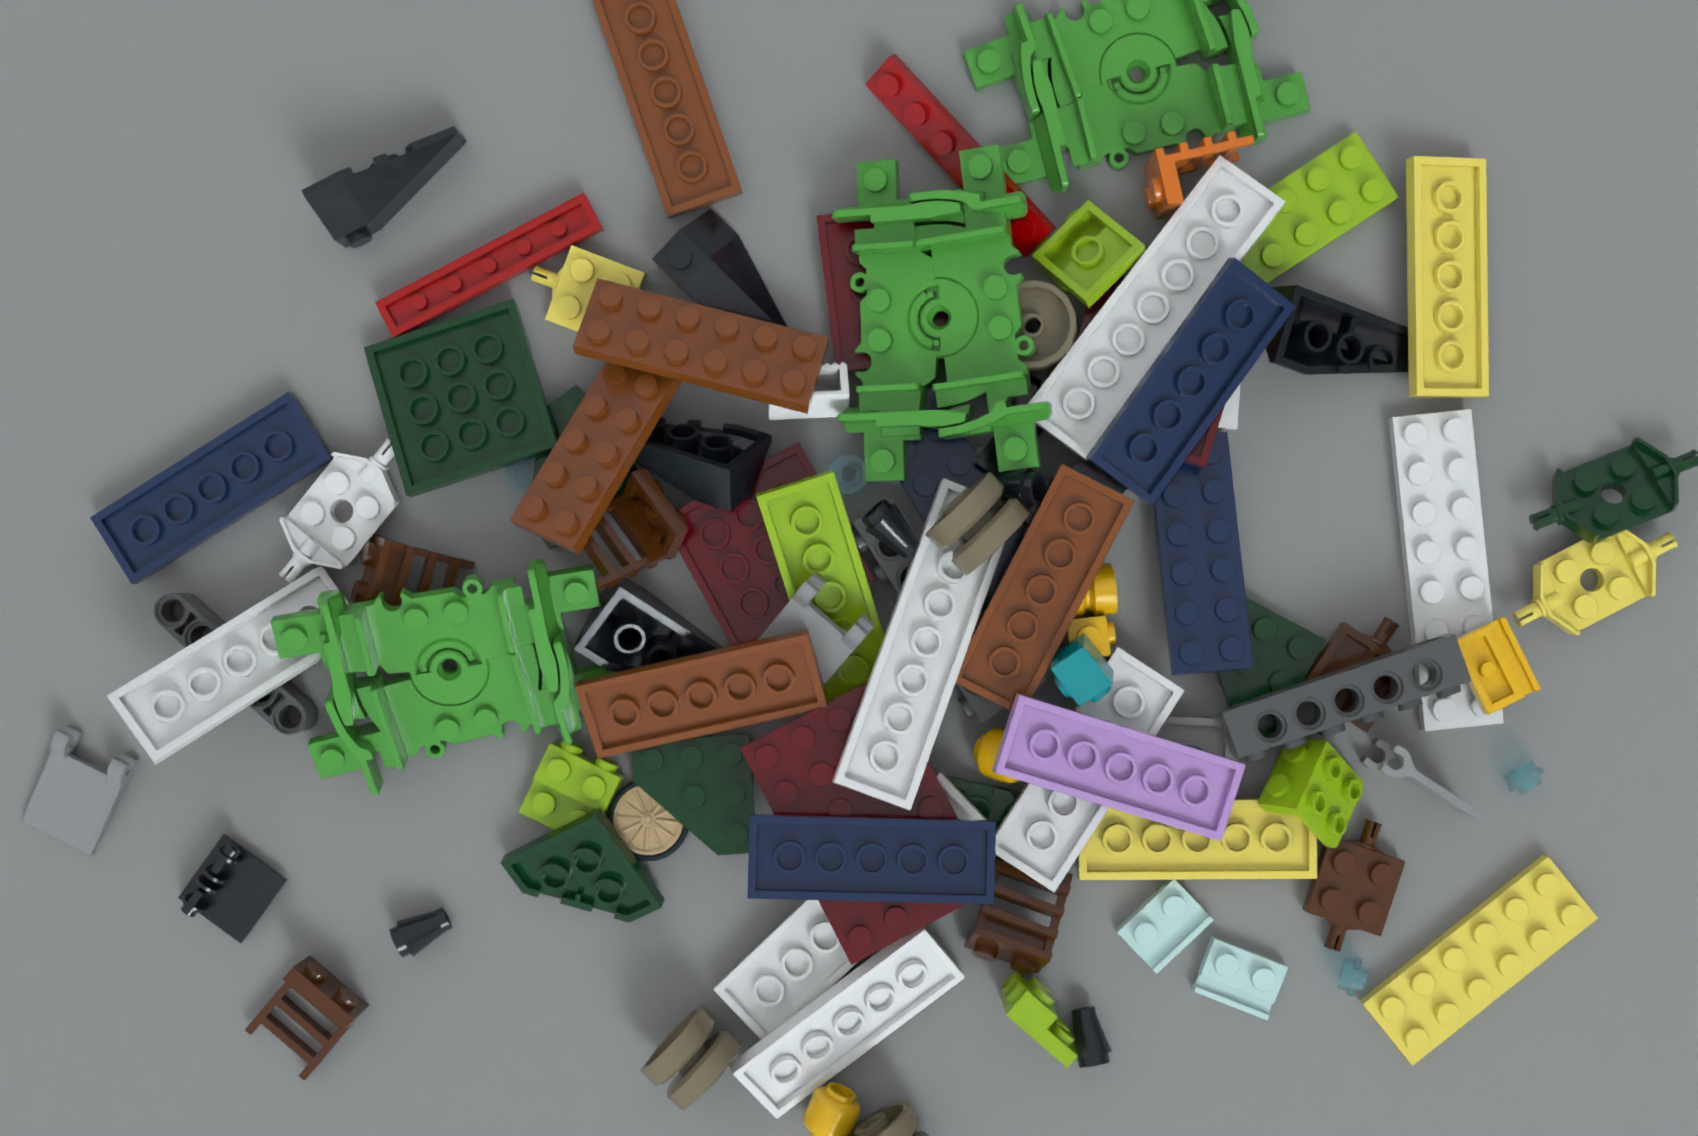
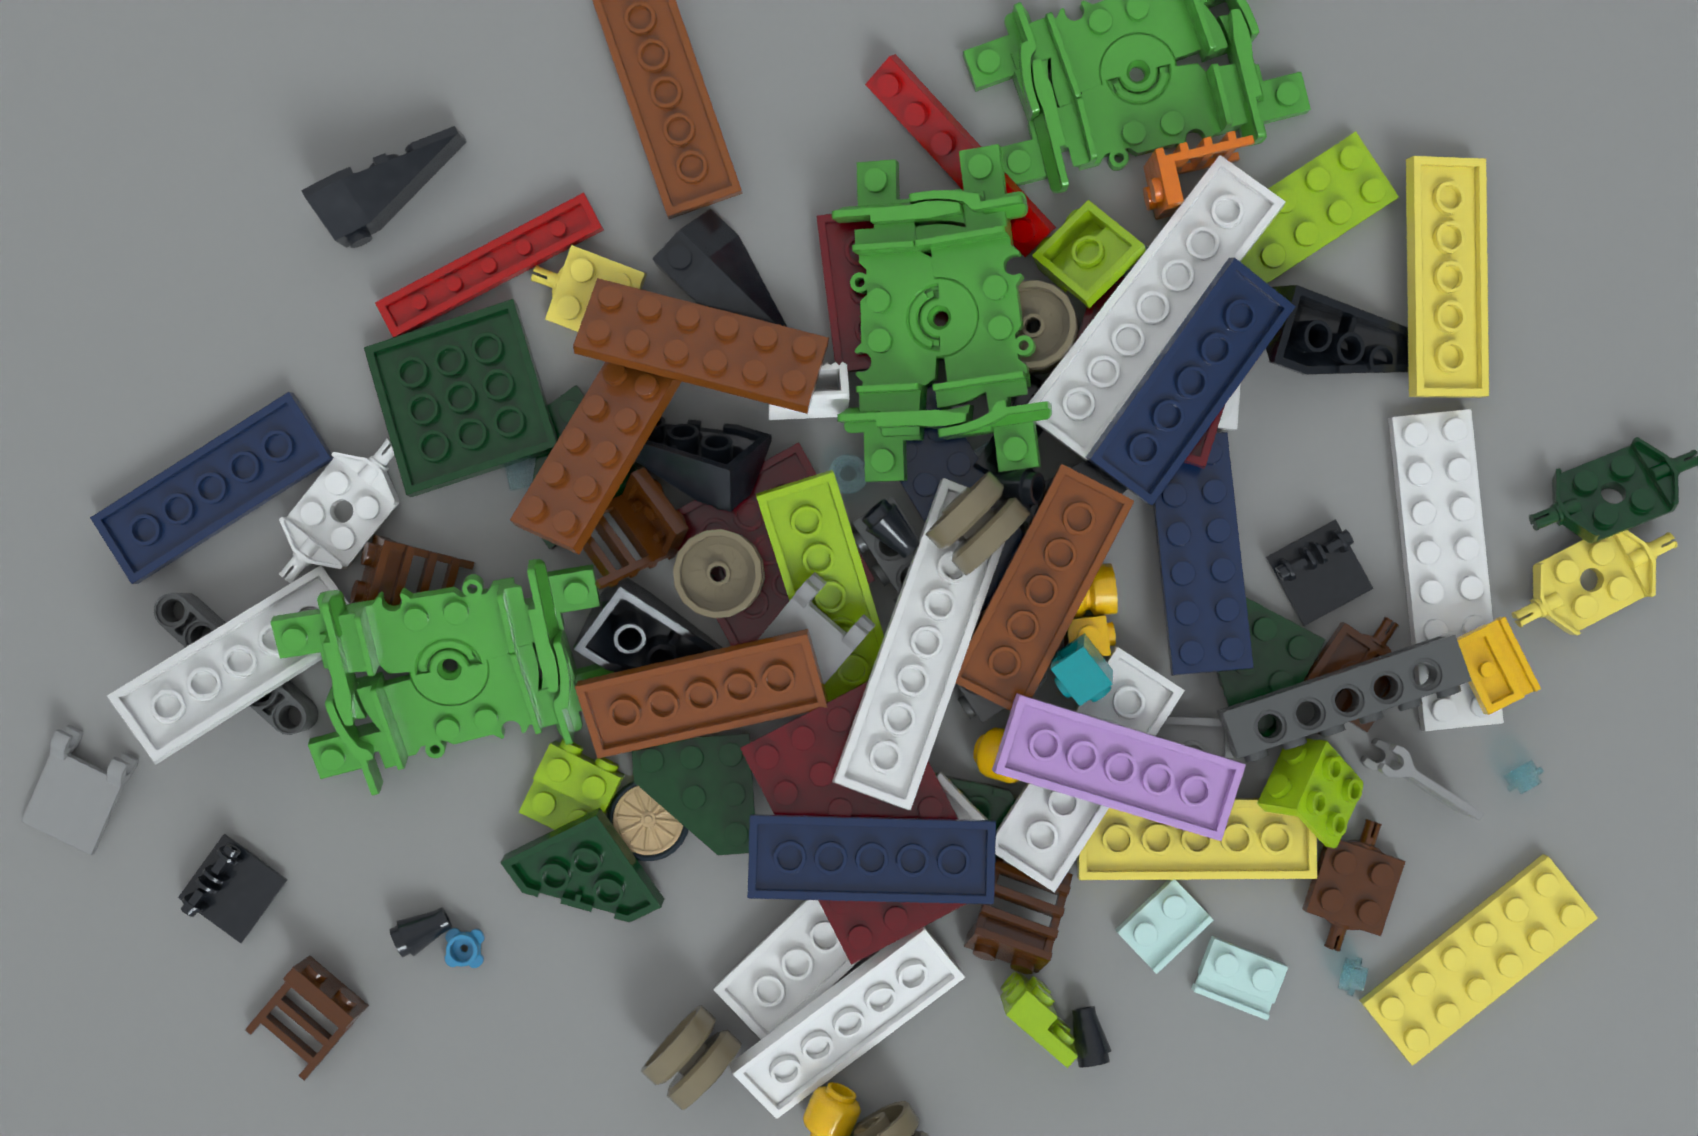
(454, 953): none -> dark azure plate
(715, 549): none -> dark tan wheel
(1320, 572): none -> black hinge

